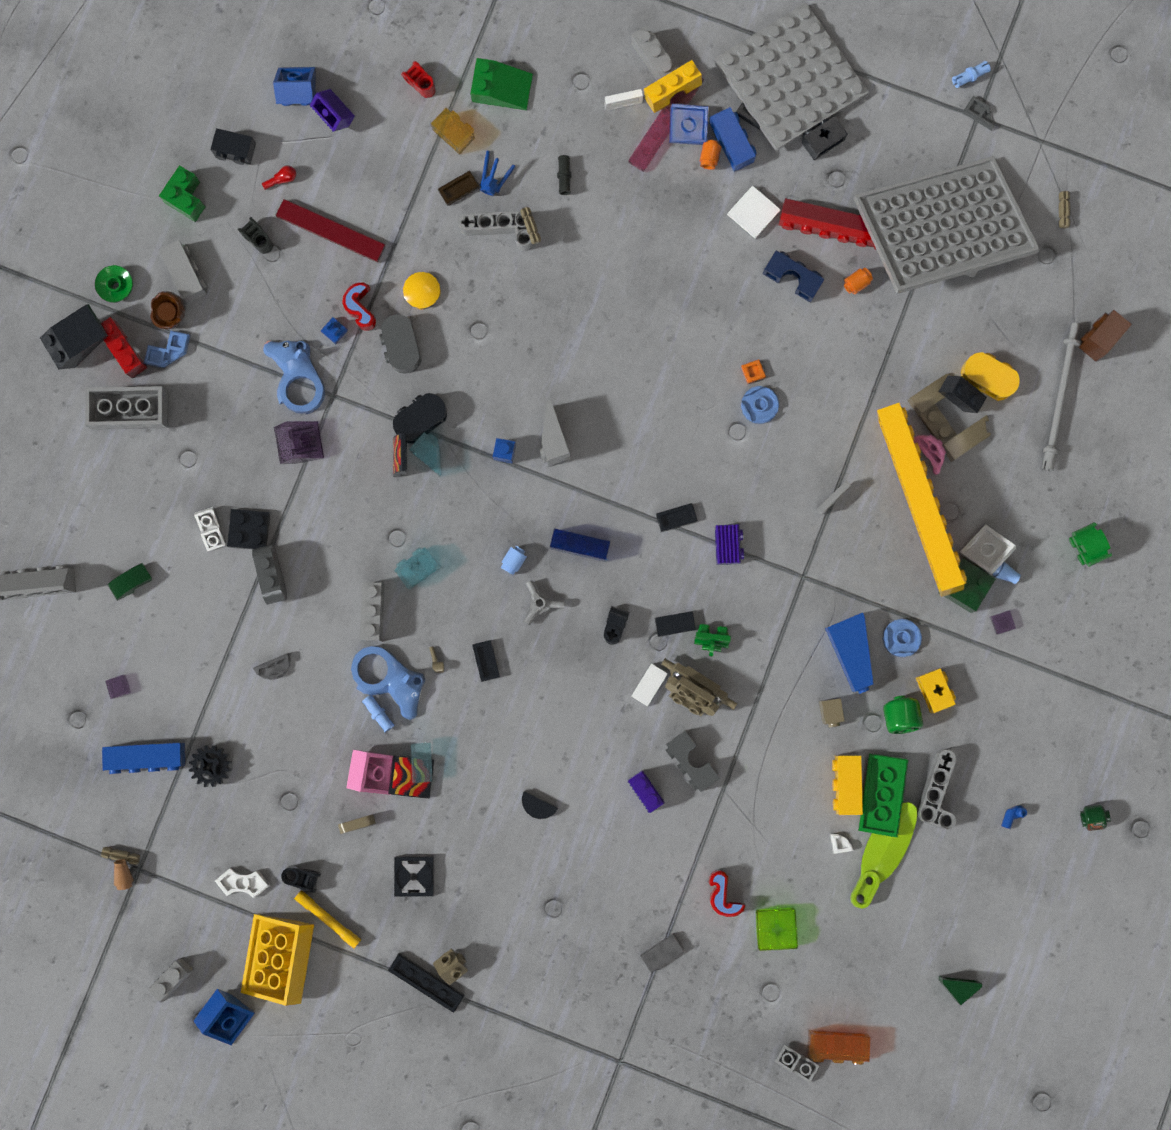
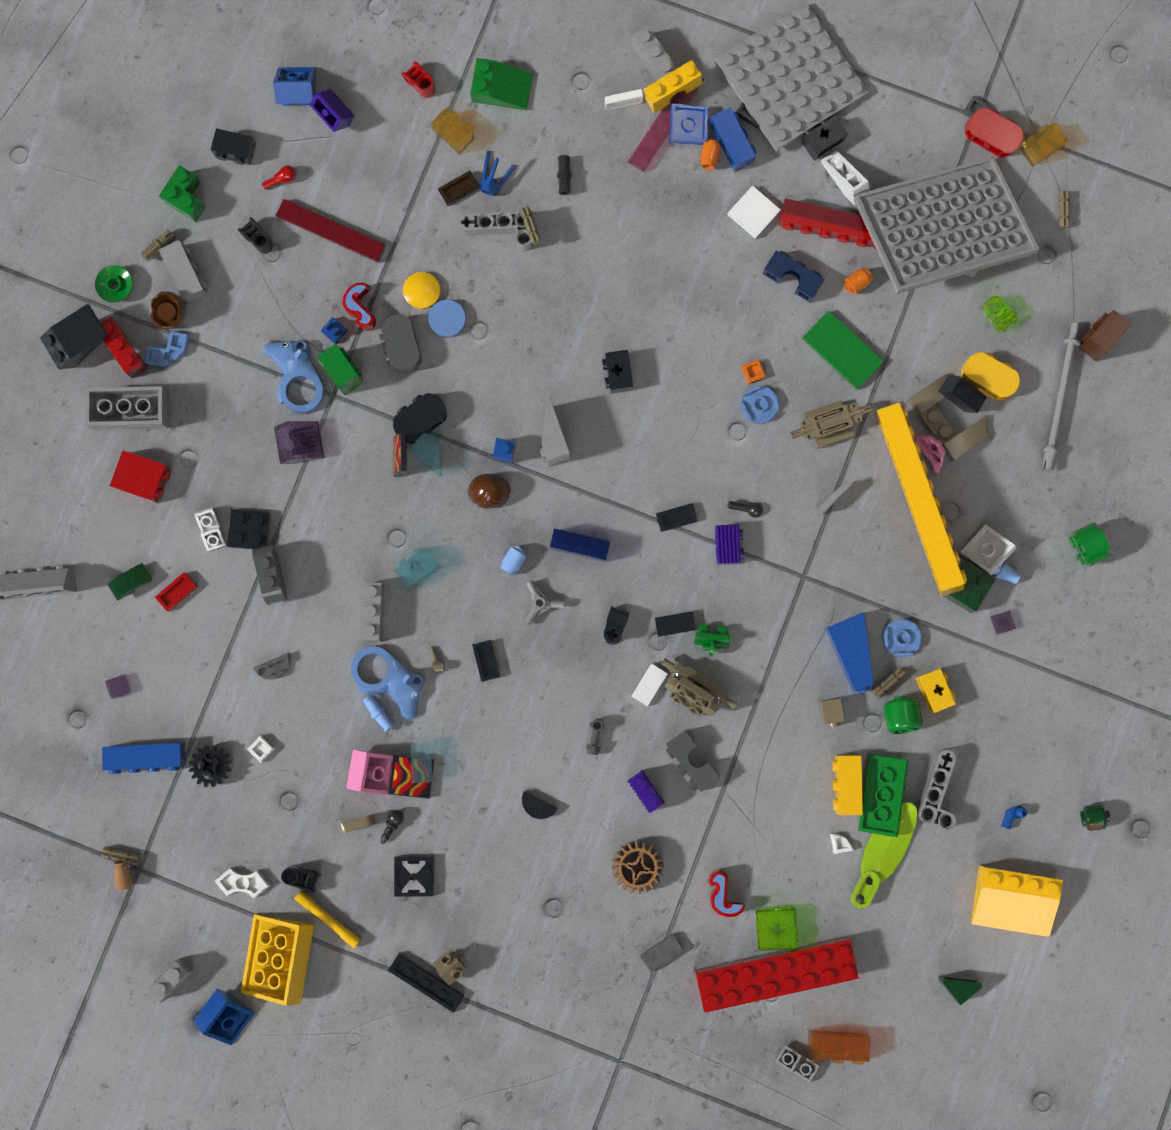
(140, 476): none -> red brick
(162, 241): none -> dark tan axle
(176, 592): none -> red tile
(261, 749): none -> white tile
(341, 371): none -> green brick
(395, 818): none -> pearl dark grey bar
(447, 318): none -> medium blue tile
(489, 491): none -> reddish brown piece
(593, 747): none -> dark grey bar
(618, 360): none -> black brick
(633, 883): none -> medium nougat gear
(755, 509): none -> pearl dark grey bar
(776, 974): none -> red brick
(830, 423): none -> dark tan piece
(842, 350): none -> green tile
(845, 176): none -> white slope
(889, 682): none -> dark tan axle
(971, 74): light blue pin -> none
(993, 132): none -> brick
(1000, 314): none -> clear neon green piece
(1016, 900): none -> yellow slope
(1043, 144): none -> clear yellow brick

